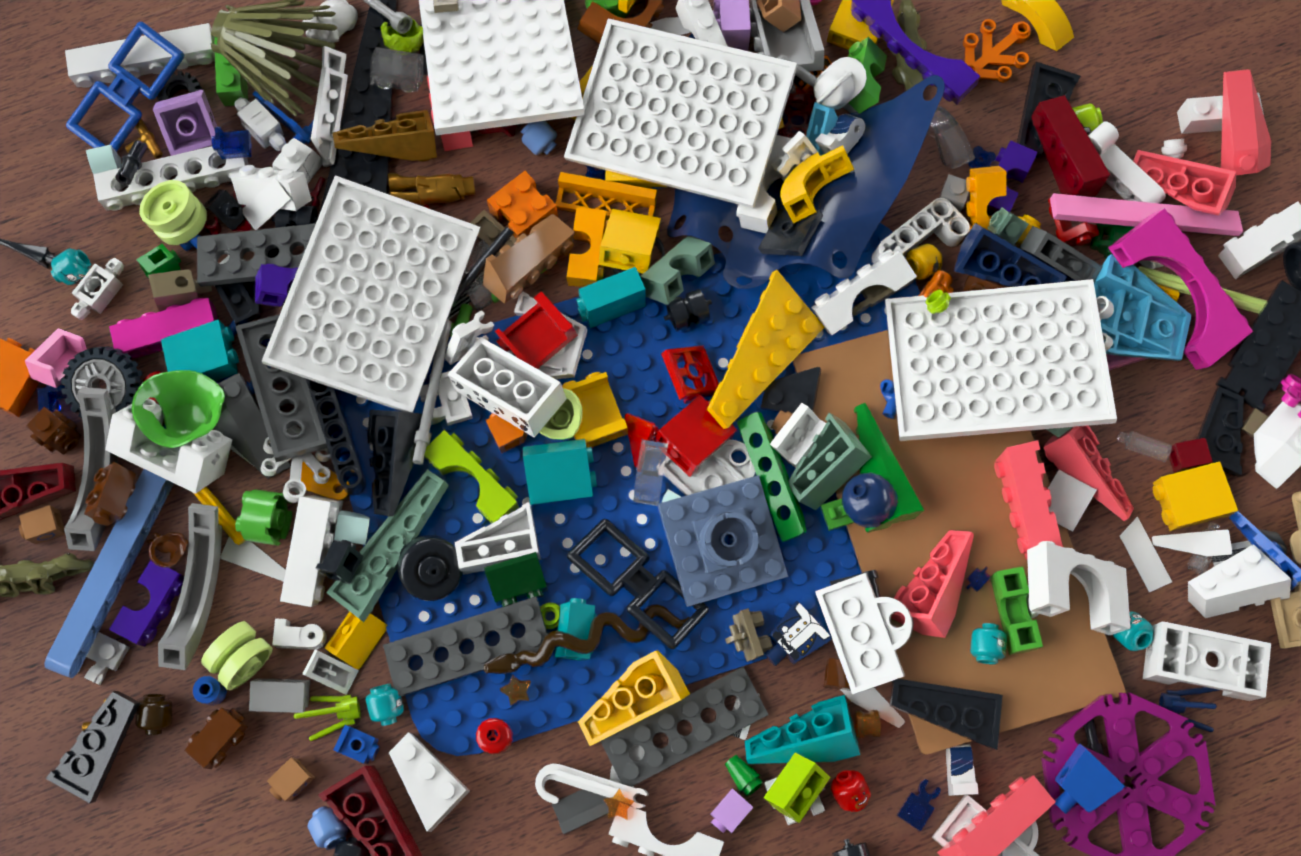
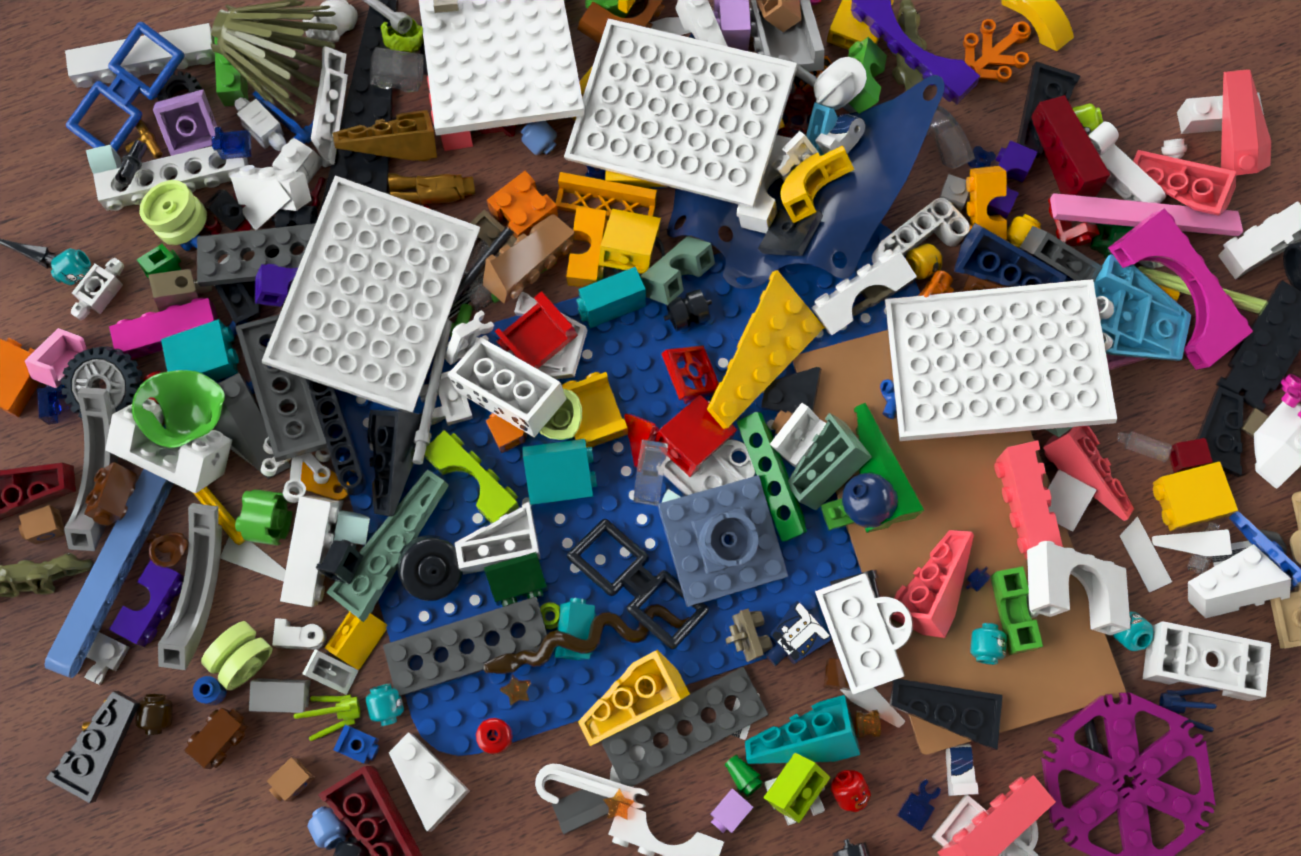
(54, 431): reddish brown brick -> none
(938, 301): lime plate -> none
(1007, 225): sand green bracket -> none
(1085, 782): blue torso -> none

